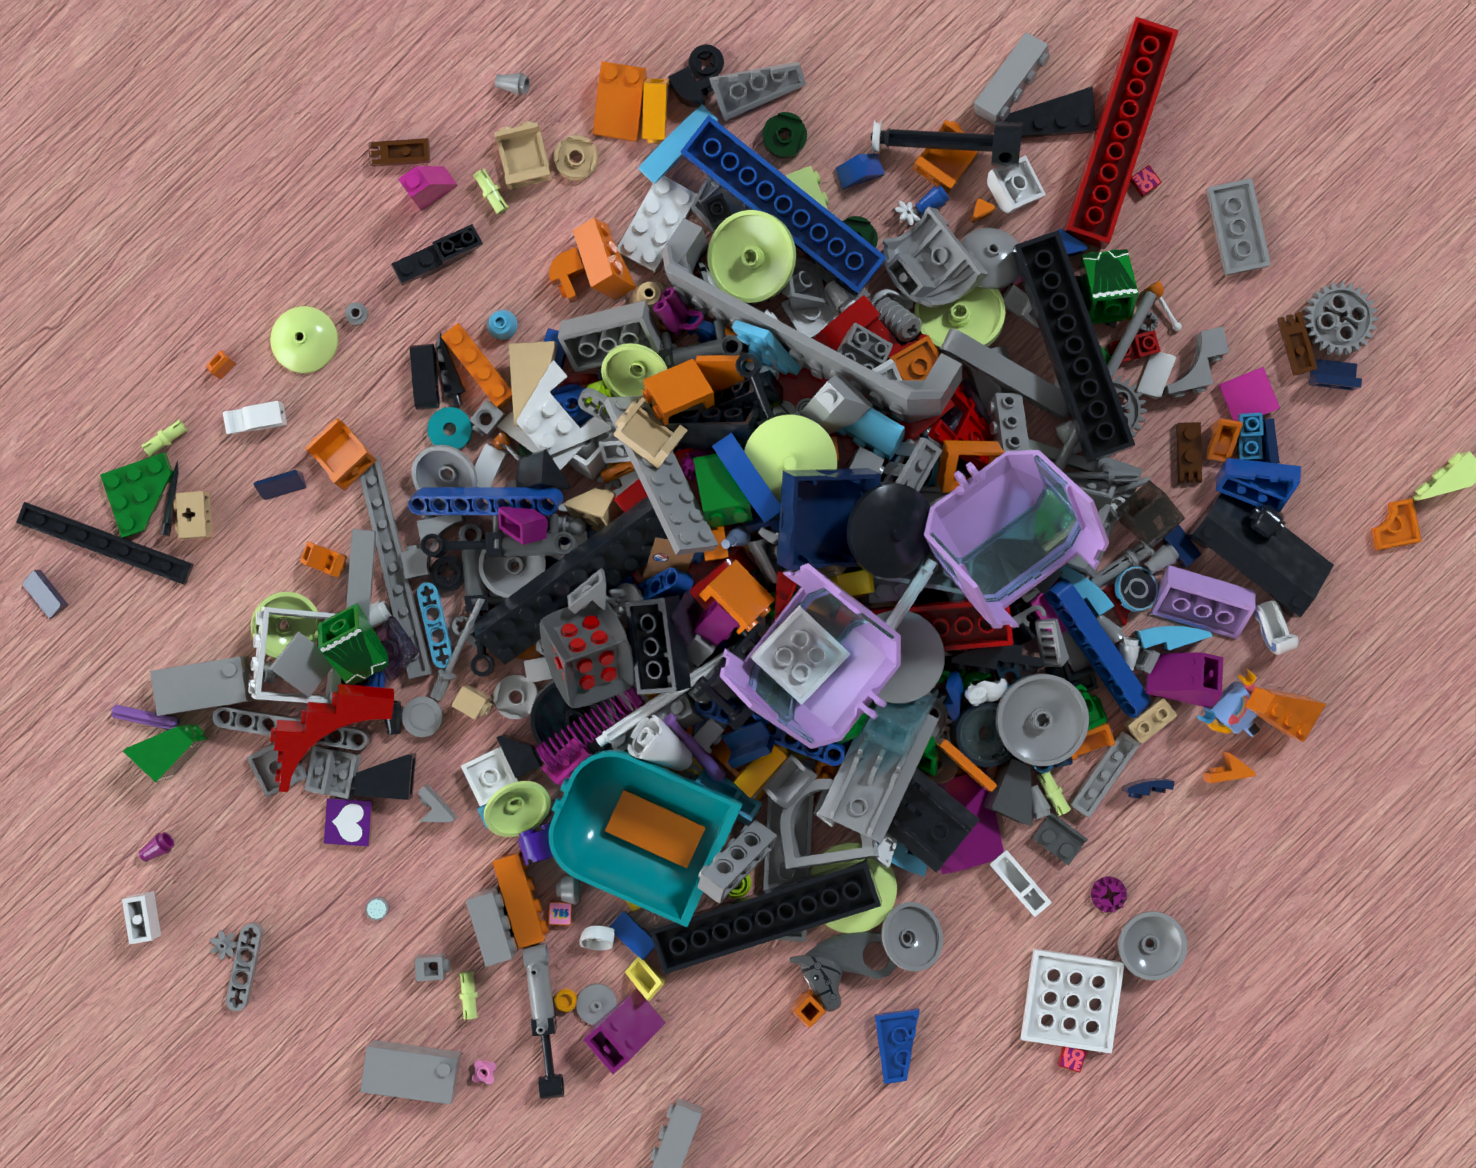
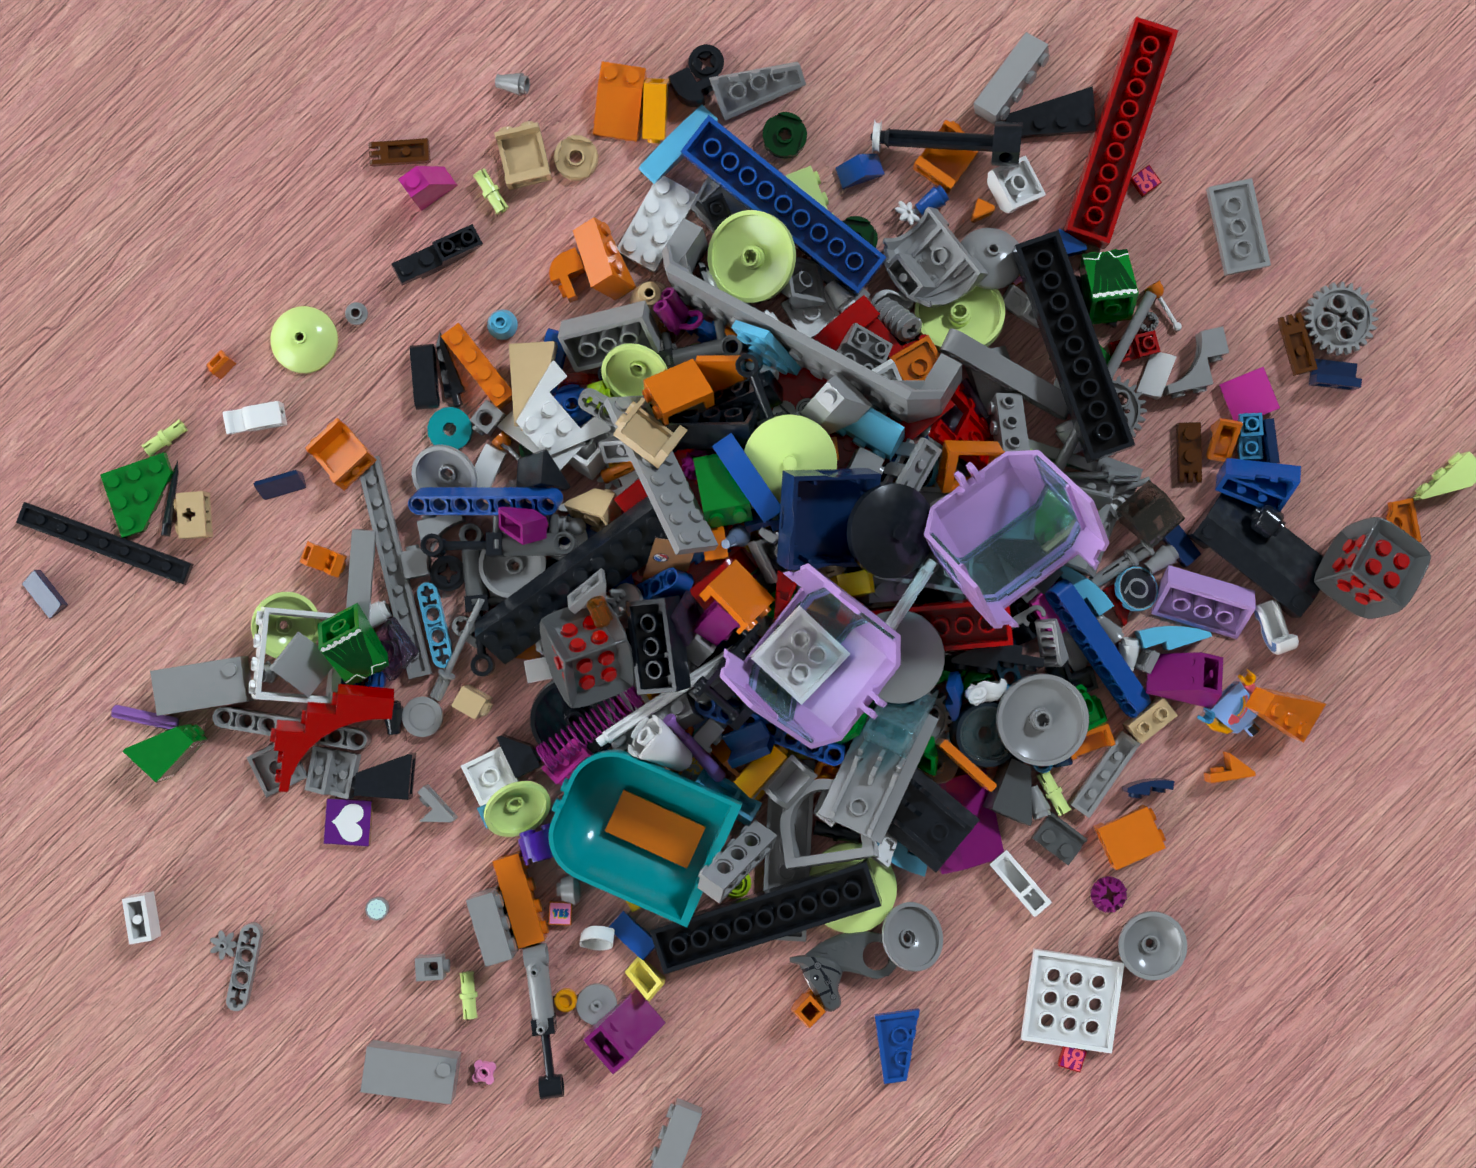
(157, 846): magenta cone -> none
(503, 701): white tile -> none
(599, 611): none -> clear orange piece
(836, 832): none -> black pin
(1130, 837): none -> orange panel
(1372, 568): none -> dark grey piece

